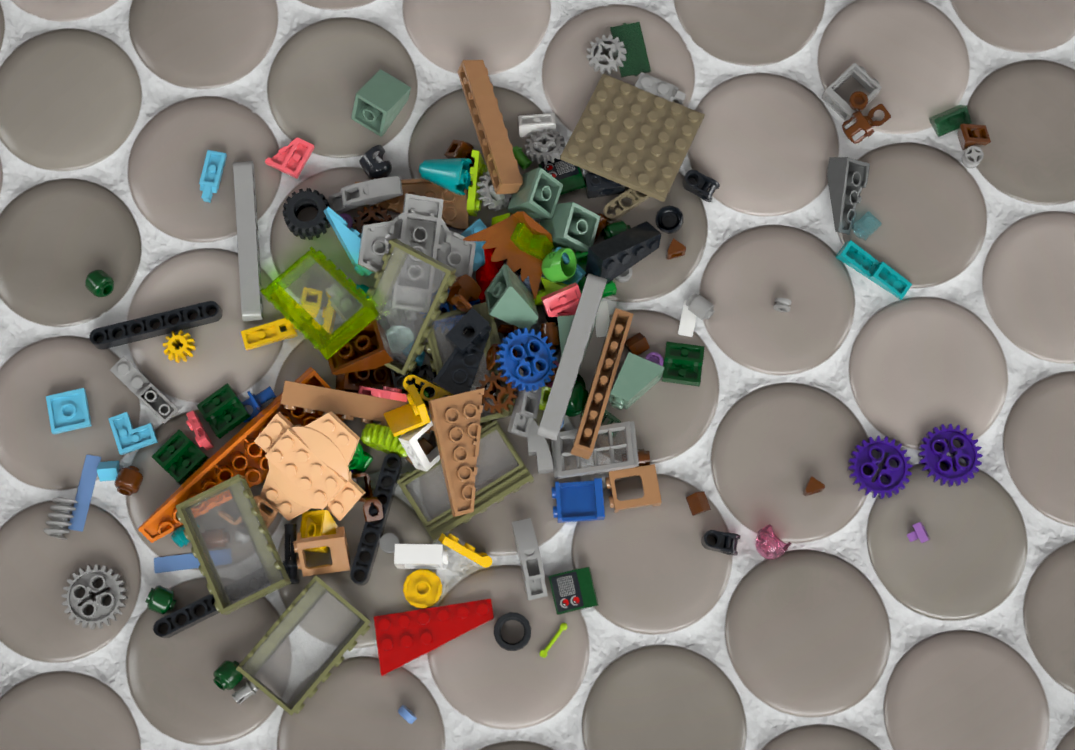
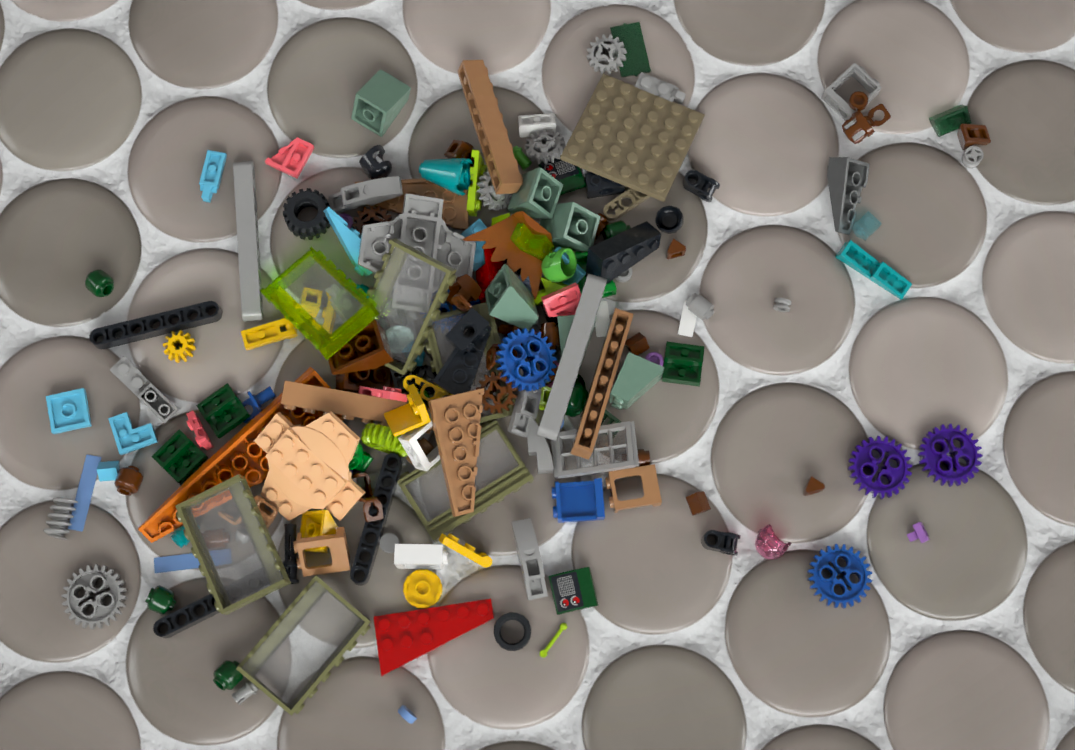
(825, 587): none -> blue gear

